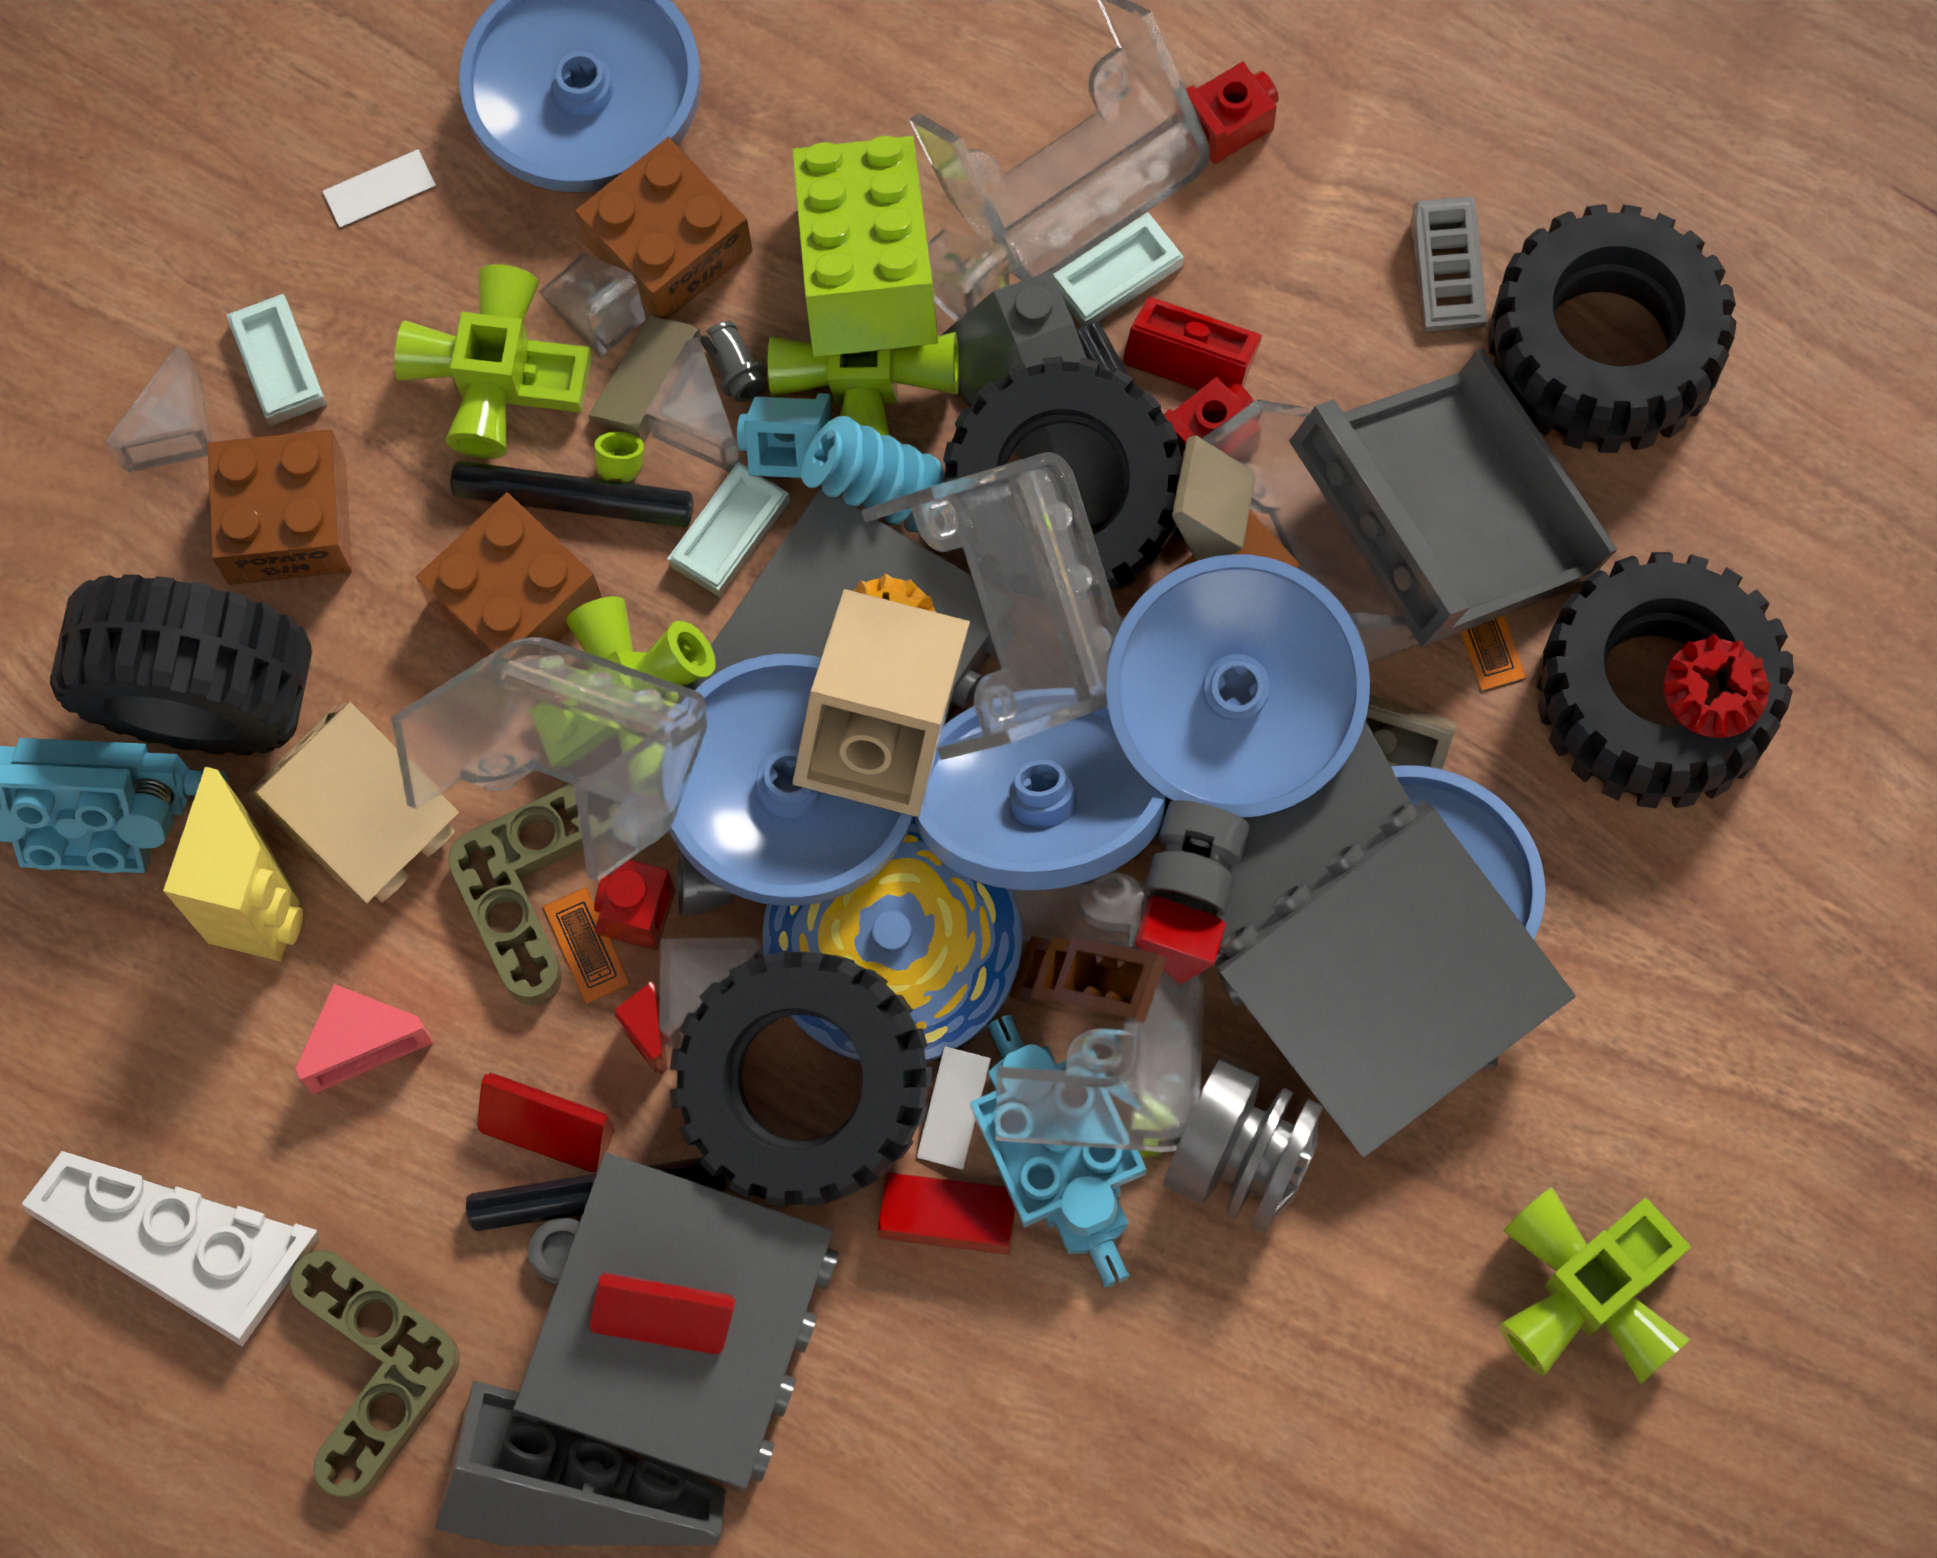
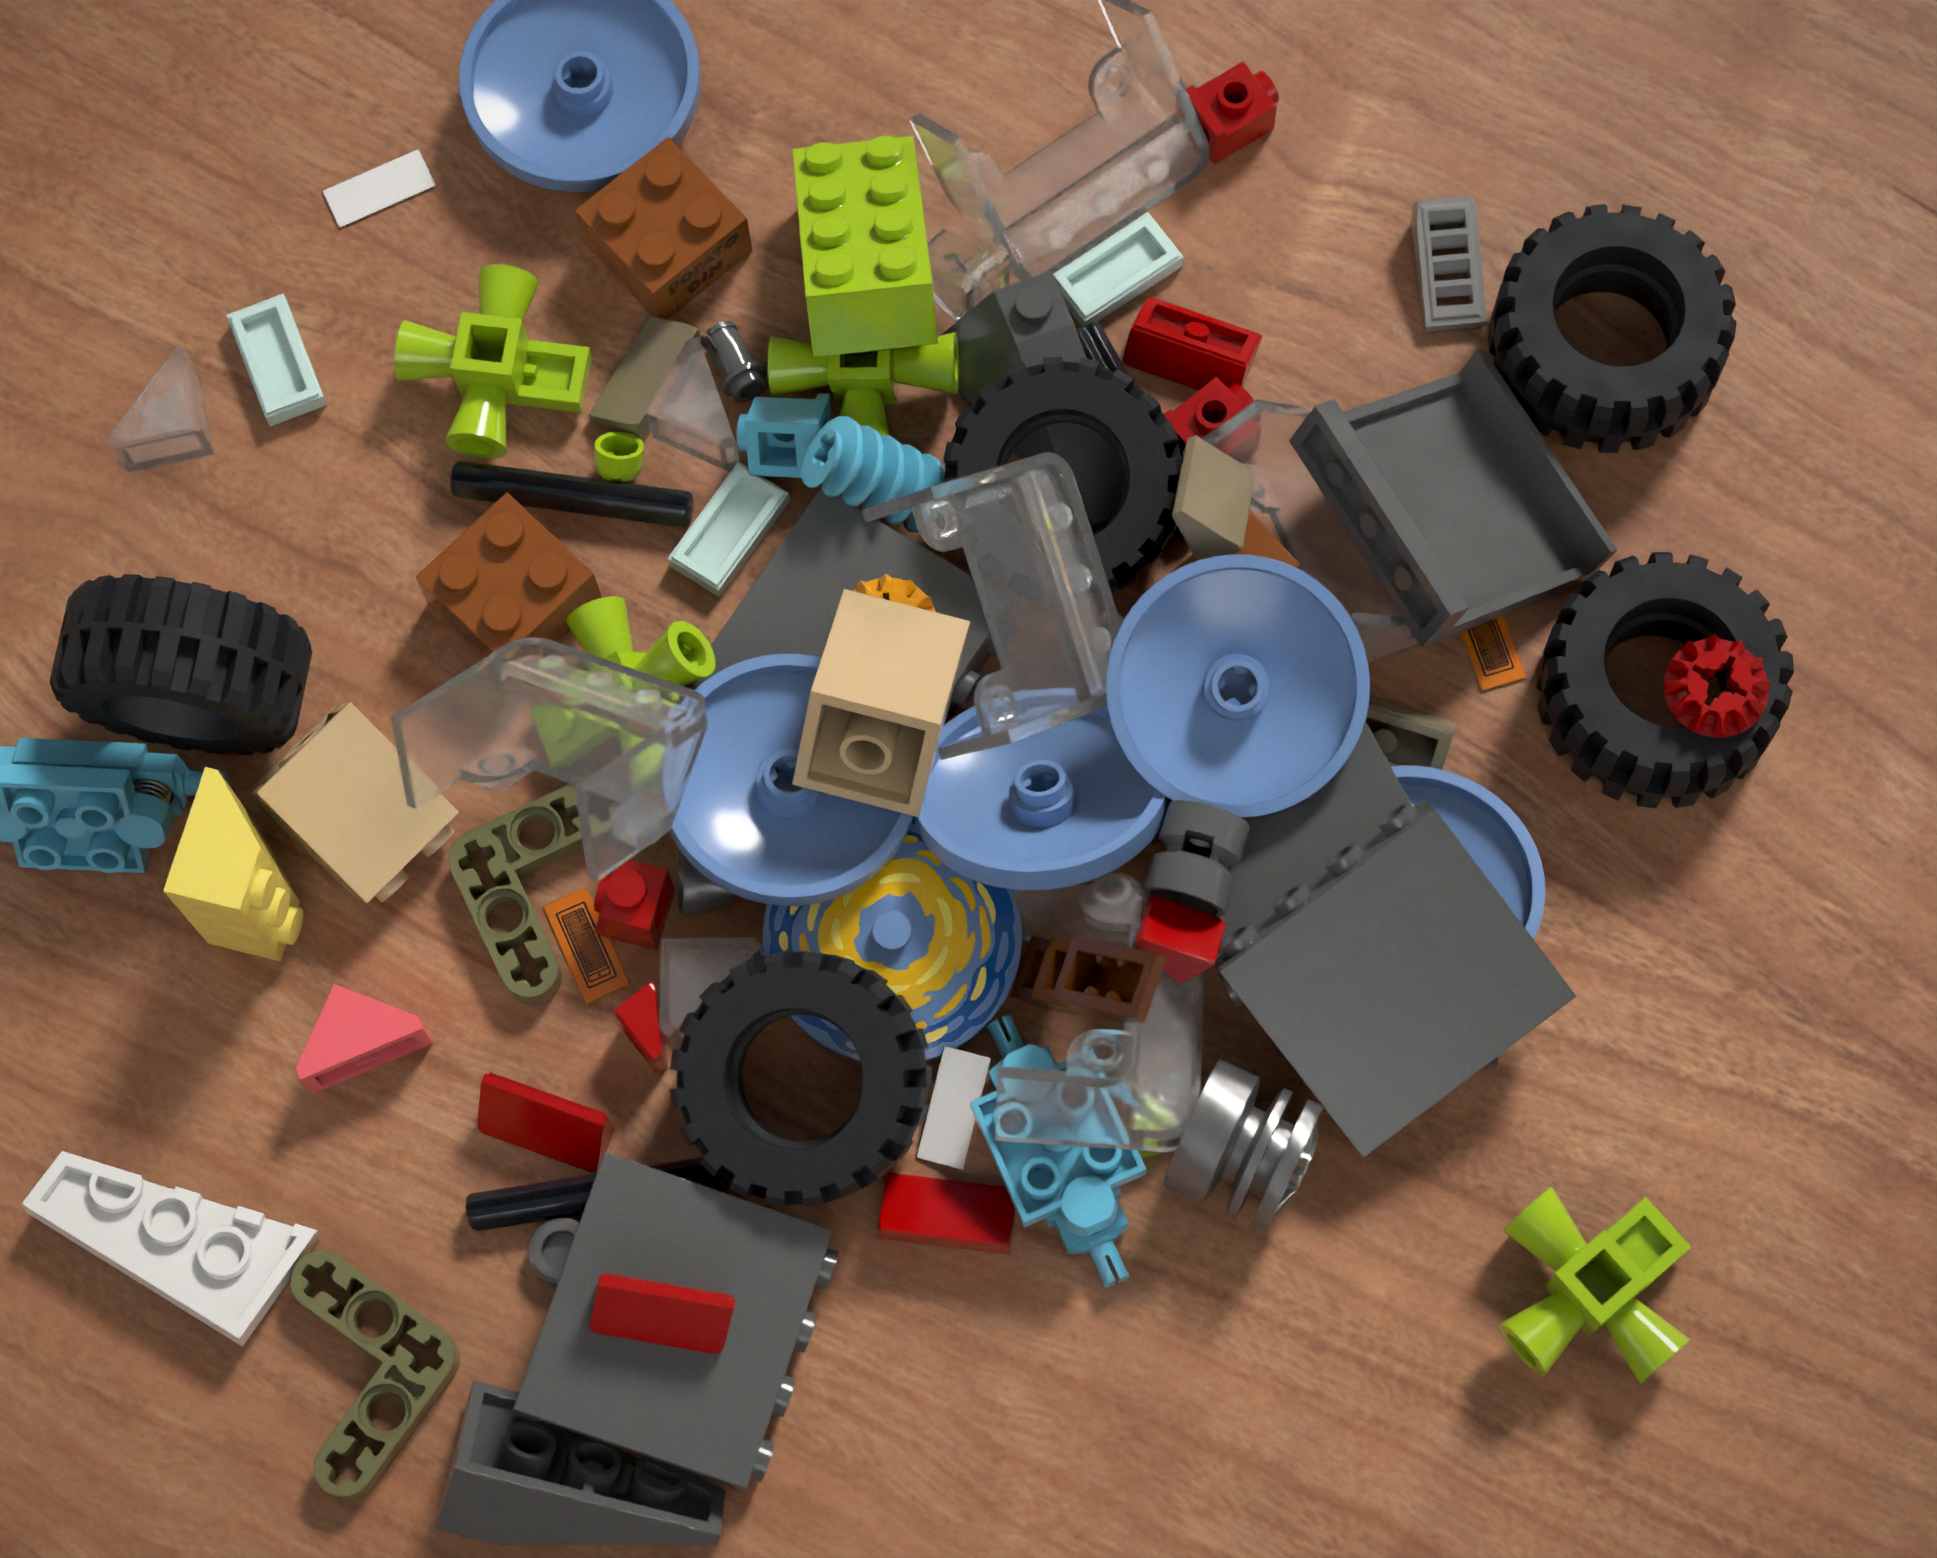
(279, 507): dark orange brick -> none
(596, 301): clear slope -> none

